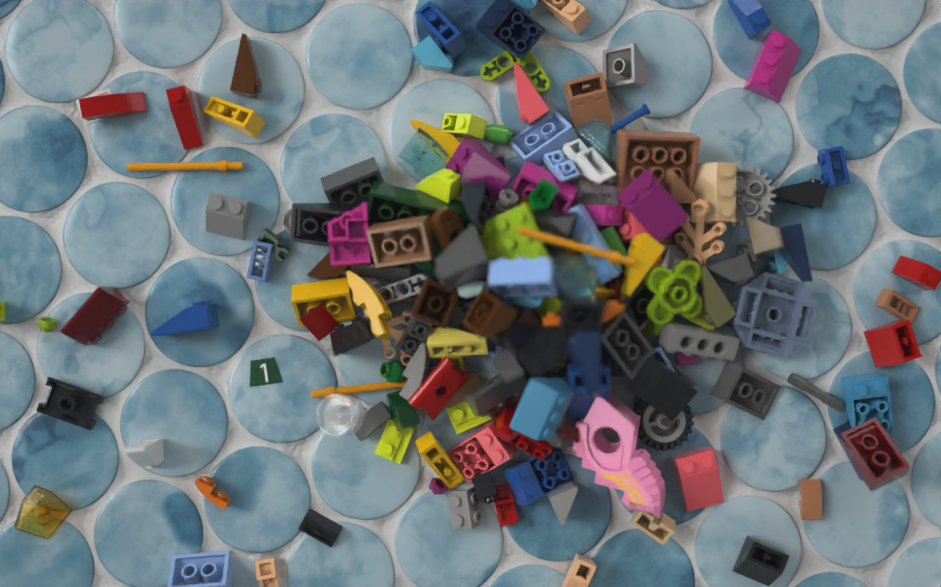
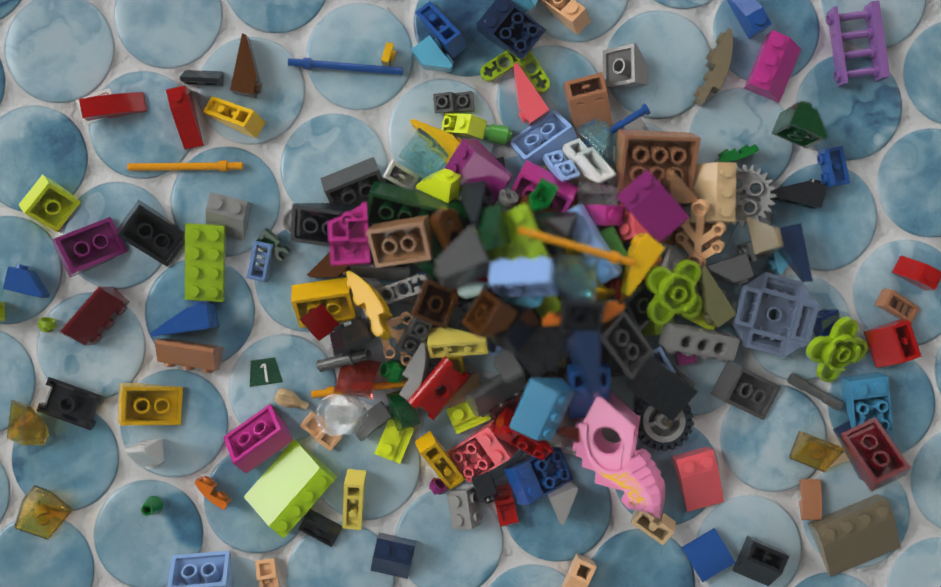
(24, 281): none -> blue slope
(25, 425): none -> clear yellow slope
(49, 203): none -> neon yellow slope
(89, 246): none -> magenta slope
(149, 404): none -> yellow slope
(151, 233): none -> black slope
(152, 506): none -> green cone
(188, 354): none -> nougat slope
(199, 77): none -> black slope
(205, 262): none -> lime plate
(257, 439): none -> dark pink slope
(289, 399): none -> tan piece
(289, 488): none -> lime slope
(308, 63): none -> blue bar
(311, 426): none -> light nougat slope
(349, 358): none -> dark grey pin
(354, 499): none -> light yellow slope
(358, 379): none -> clear red slope
(389, 54): none -> yellow plate
(393, 555): none -> dark blue slope
(400, 175): none -> white slope
(453, 102): none -> dark grey slope
(494, 228): none -> dark green slope
(708, 555): none -> blue slope
(719, 63): none -> dark tan slope
(733, 156): none -> green slope
(800, 125): none -> dark green slope
(814, 452): none -> clear yellow slope
(824, 322): none -> slope
(837, 349): none -> lime plant
(855, 534): none -> dark tan slope
(873, 32): none -> medium lavender fence

